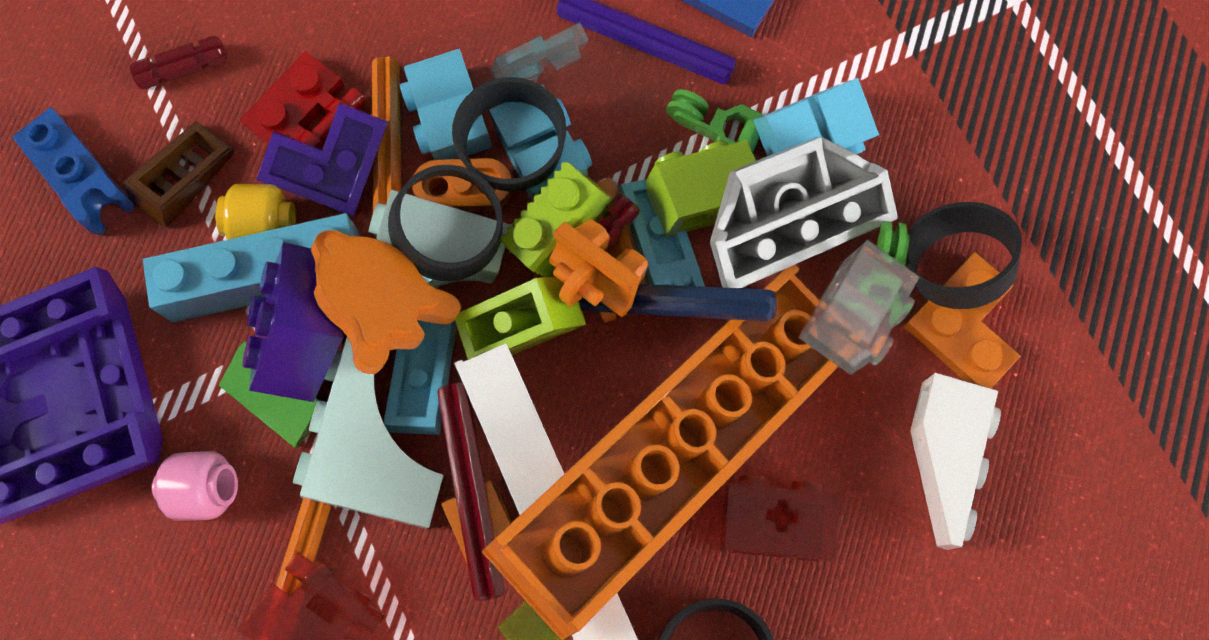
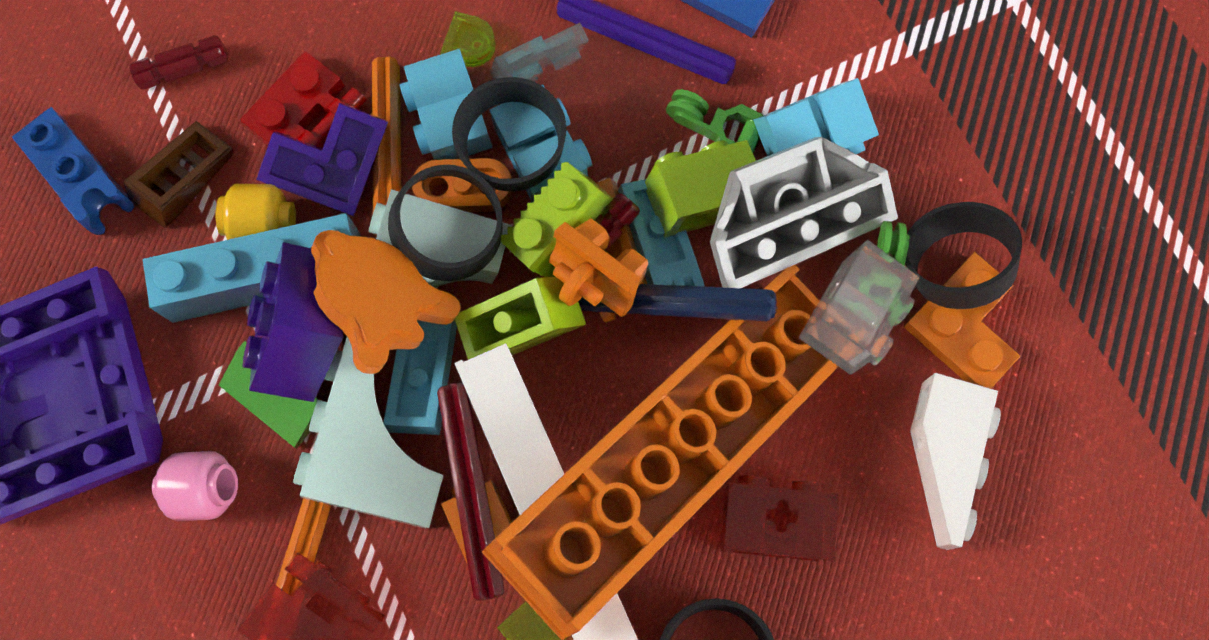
(473, 38): none -> clear neon green tile

